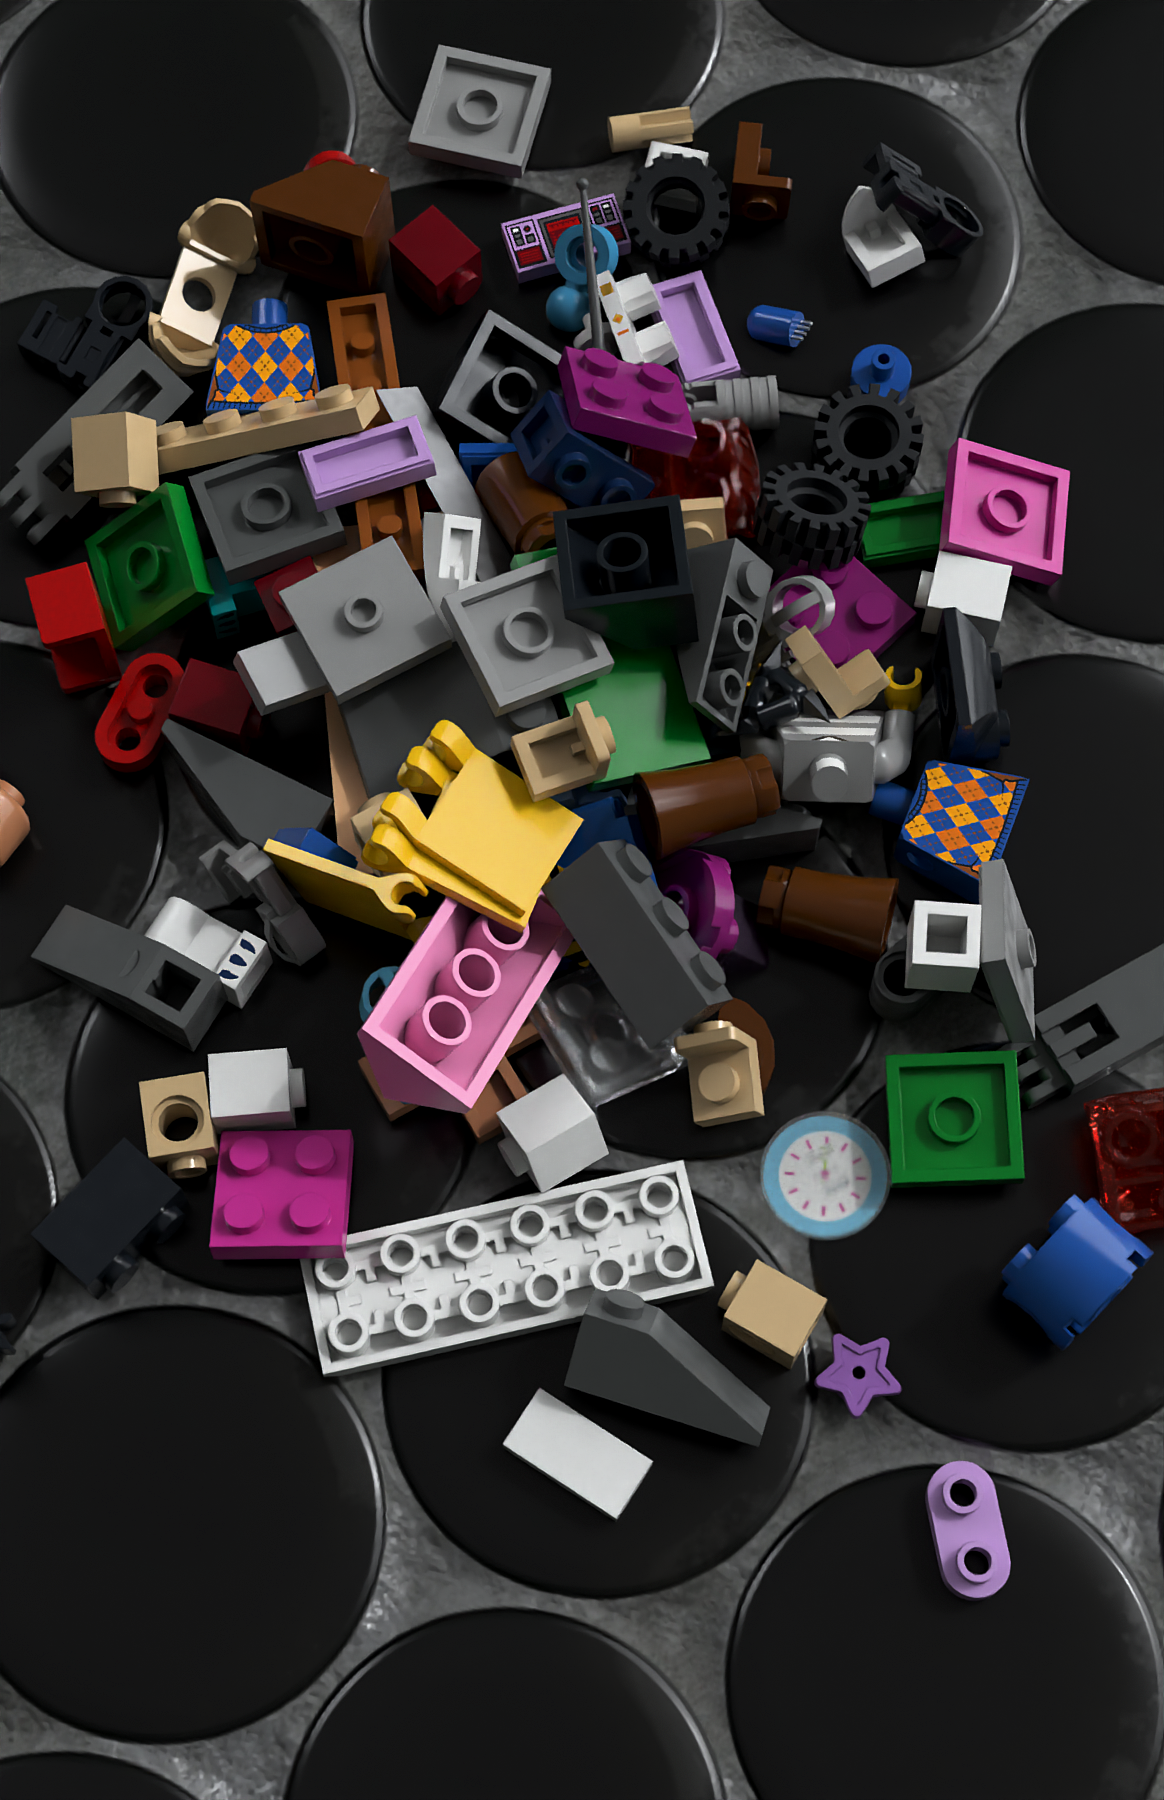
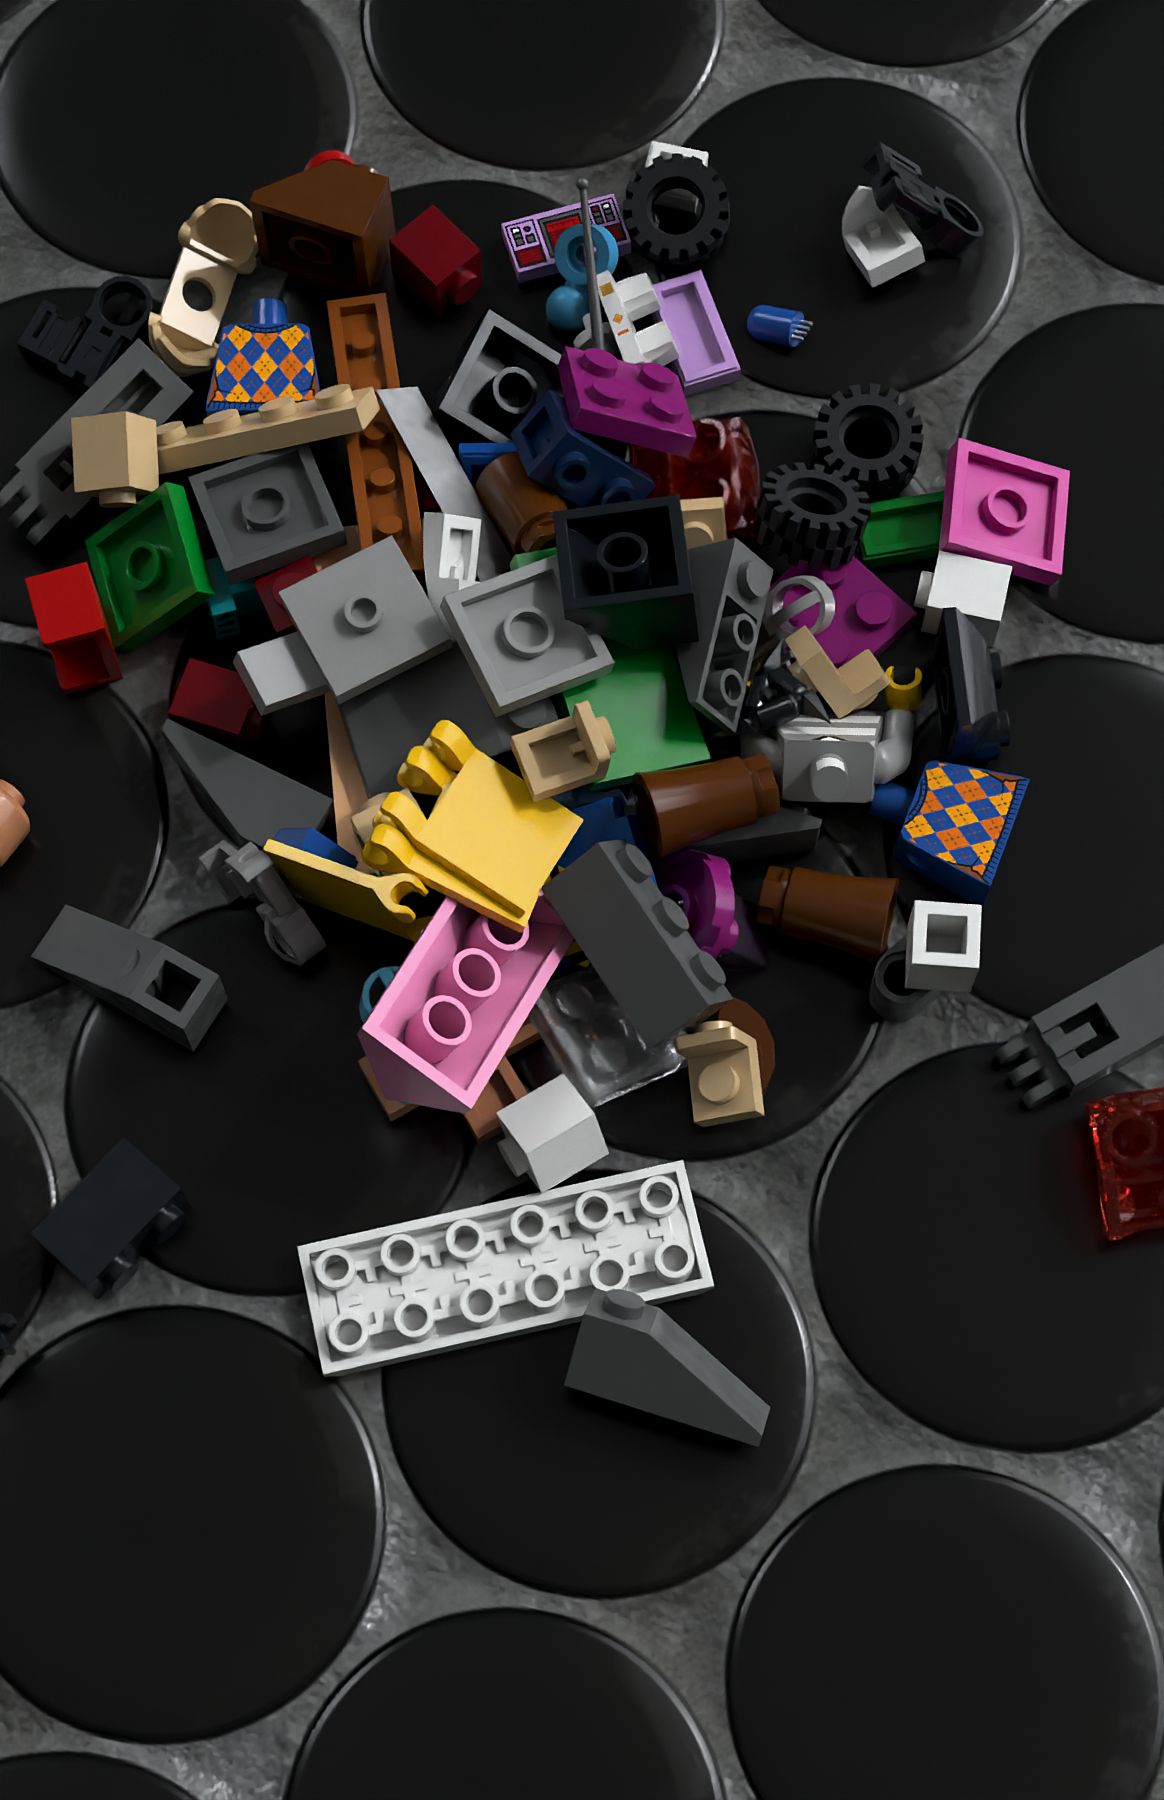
(136, 714): red plate -> none
(171, 1099): tan brick -> none
(233, 955): white leg -> none
(255, 1090): white brick -> none
(282, 1194): dark pink plate -> none
(367, 463): lavender tile -> none
(480, 111): light grey plate -> none
(577, 1454): white tile -> none
(640, 129): tan piece -> none
(748, 398): light grey hinge -> none
(753, 190): reddish brown bracket -> none
(770, 1312): tan brick -> none
(825, 1175): clear piece -> none
(858, 1392): medium lavender plate -> none
(882, 366): blue tile -> none
(954, 1119): green plate -> none
(967, 1529): lavender plate -> none
(1007, 951): light grey plate -> none
(1074, 1270): blue brick -> none

